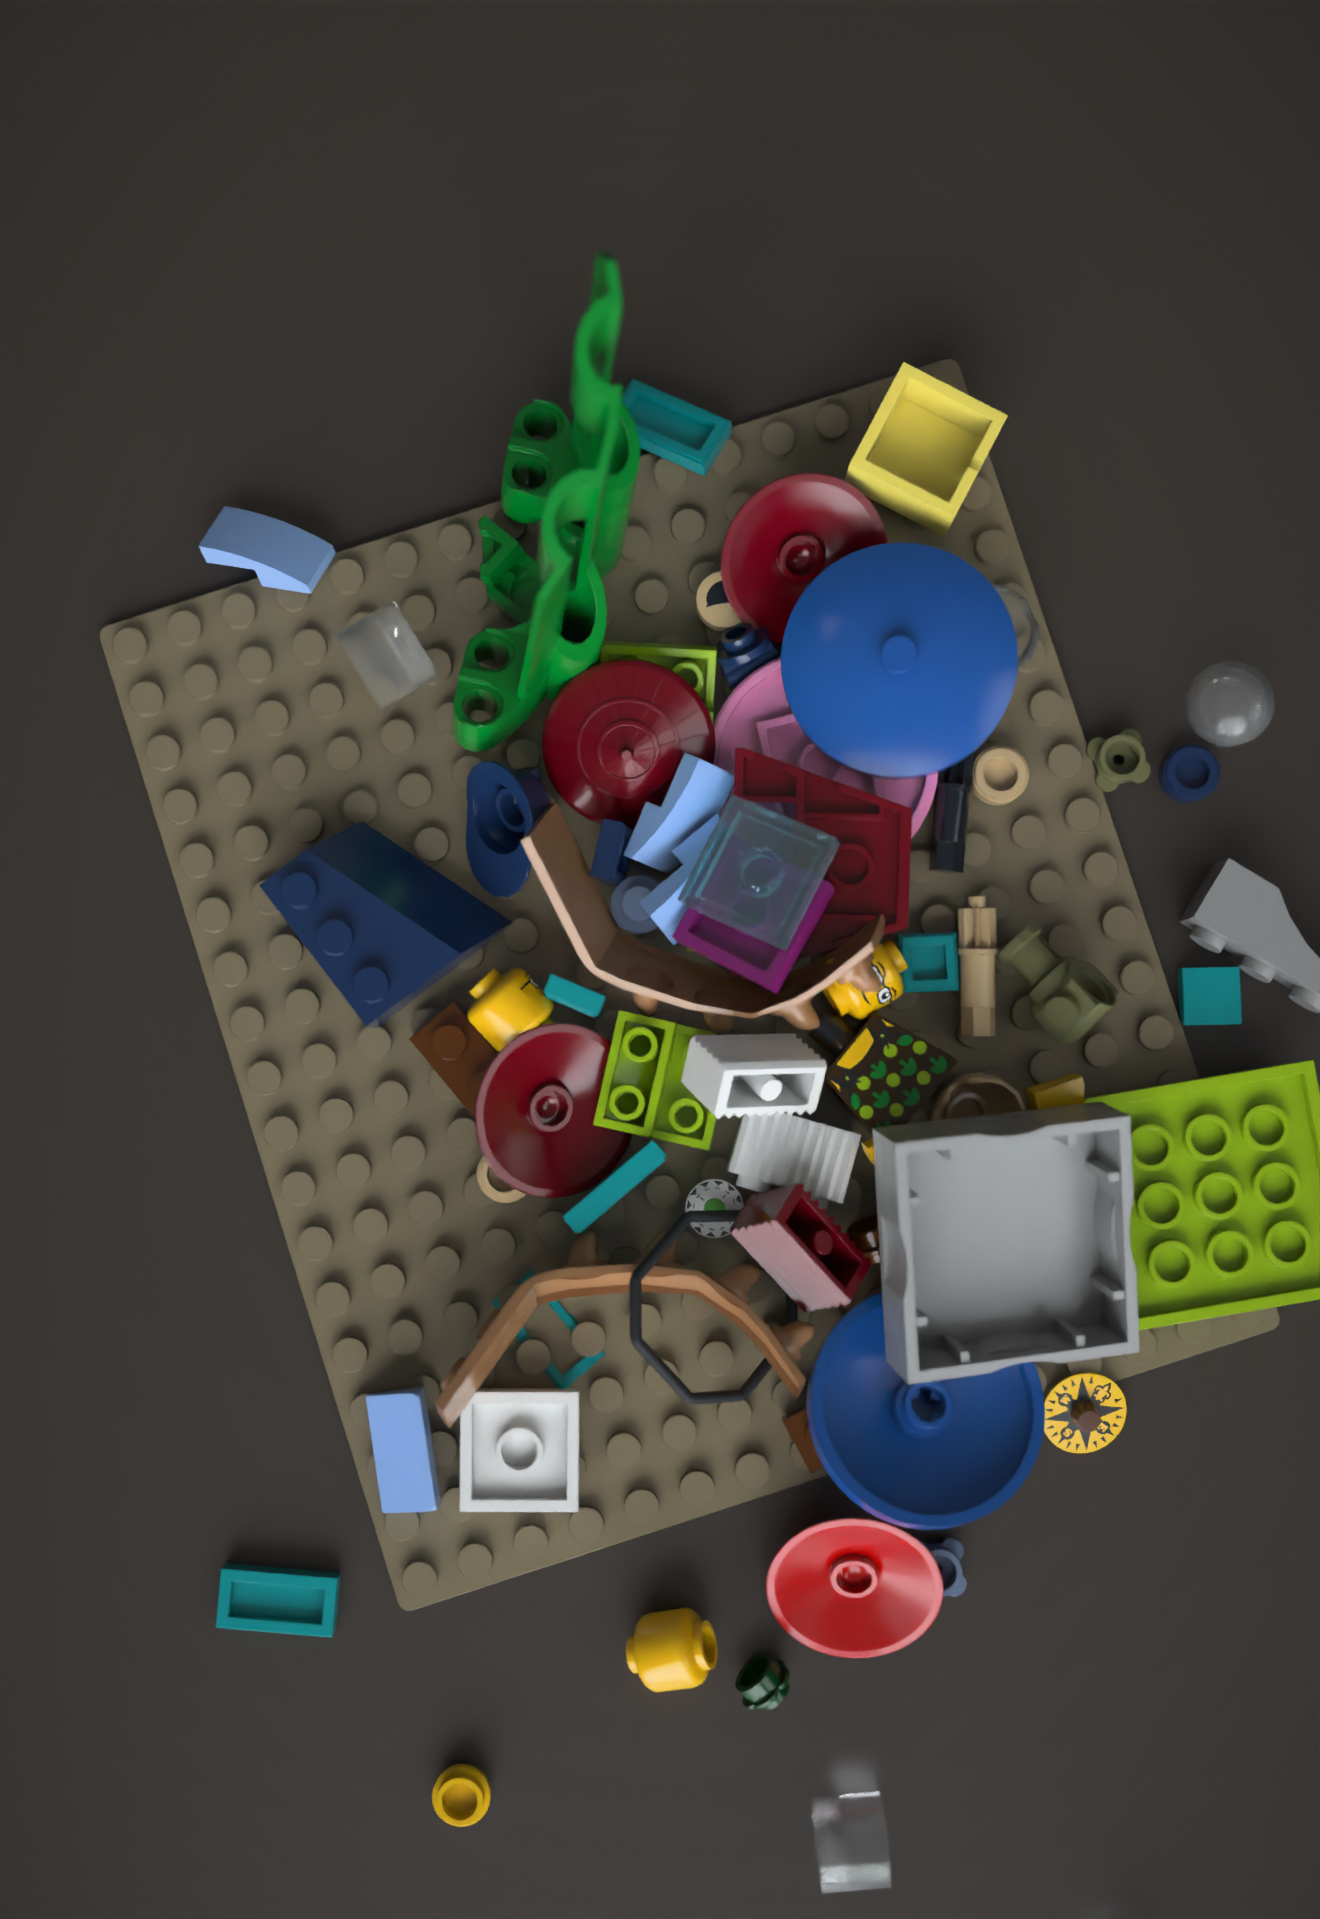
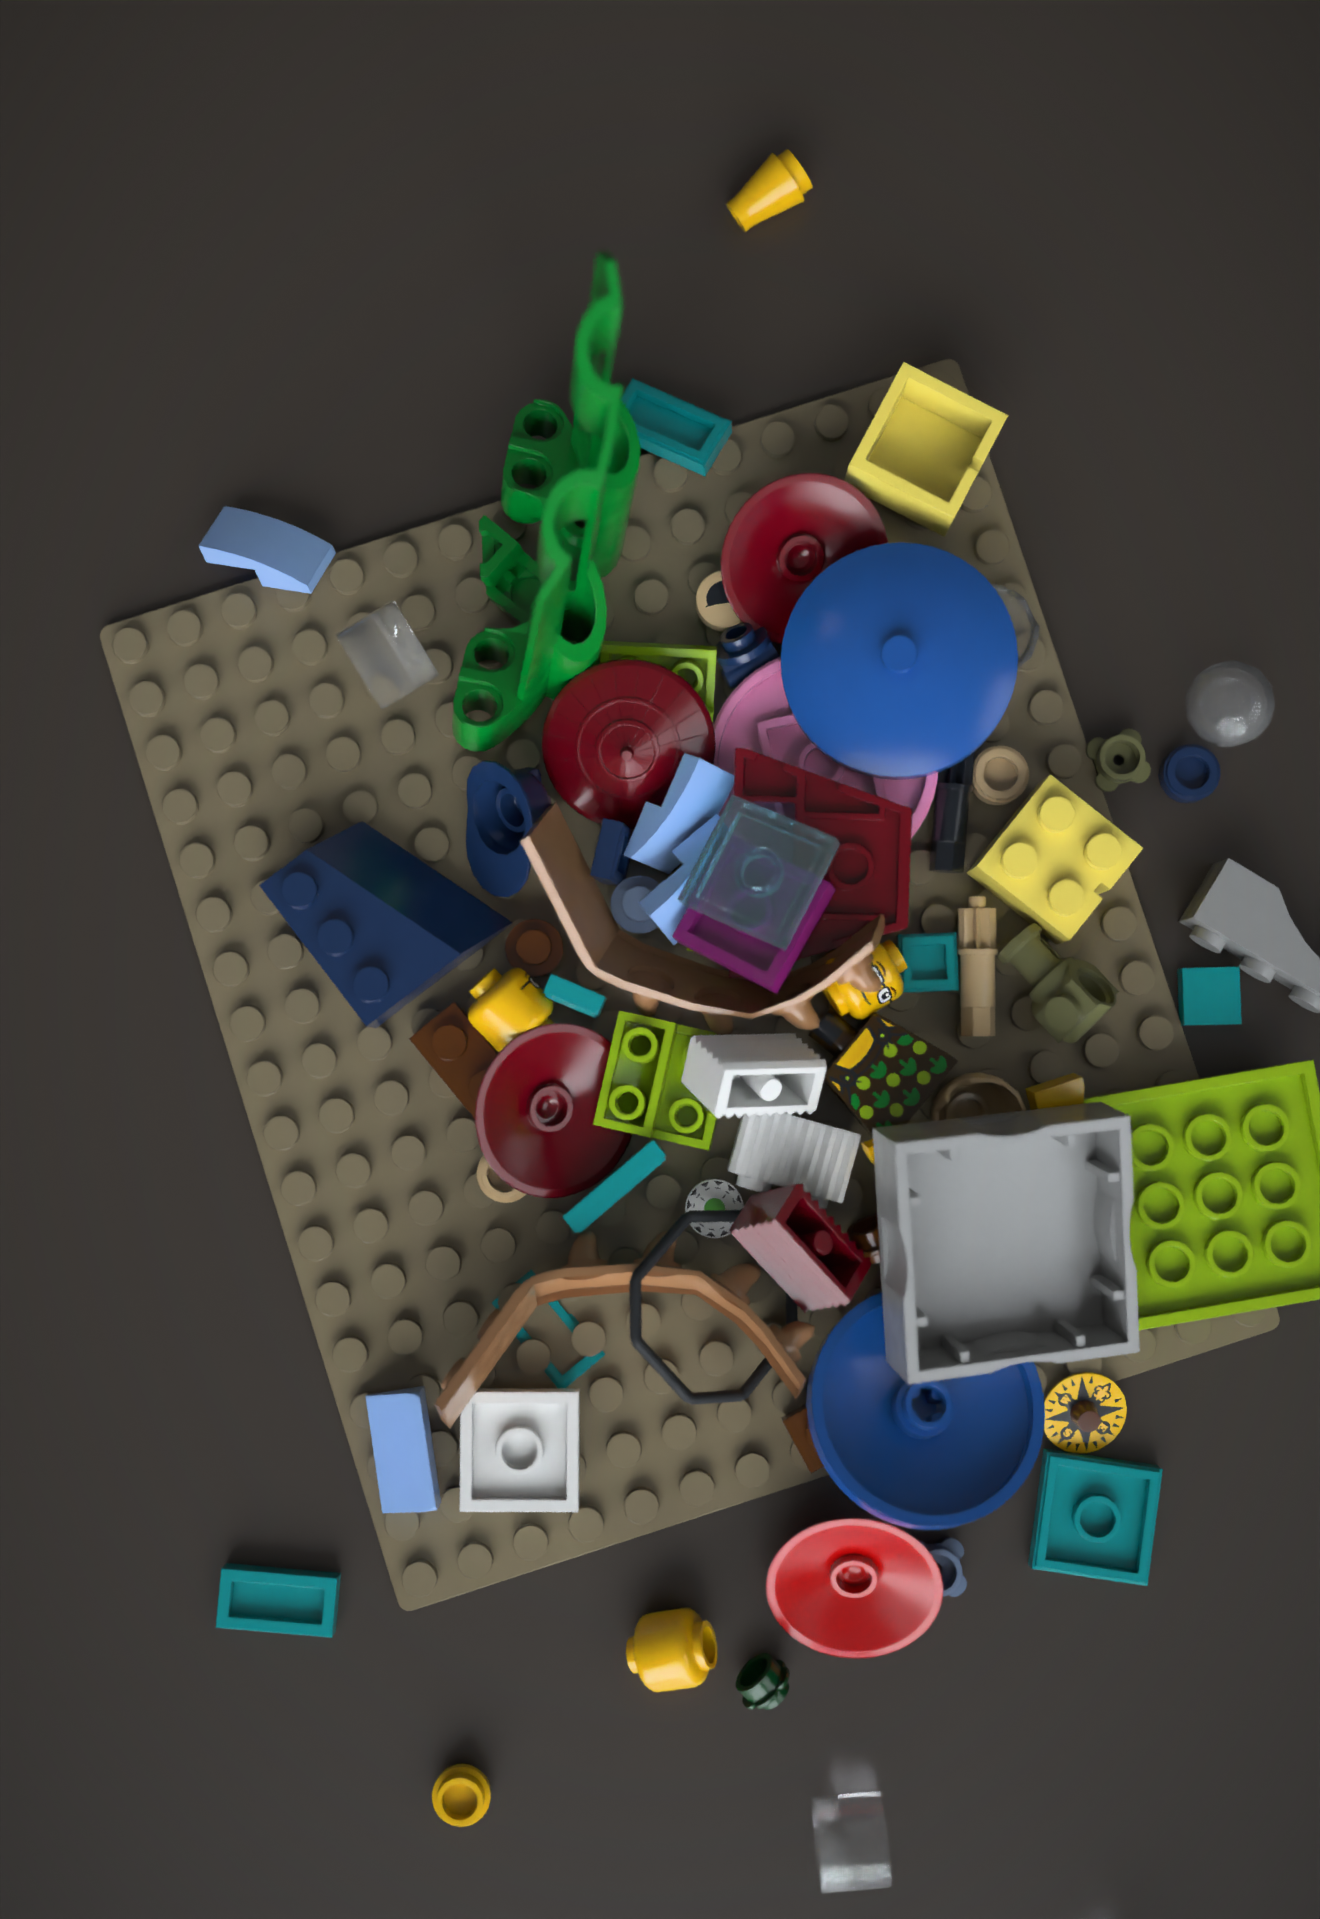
(534, 947): none -> reddish brown plate
(771, 190): none -> yellow cone
(1054, 860): none -> light yellow piece
(1095, 1517): none -> teal tile

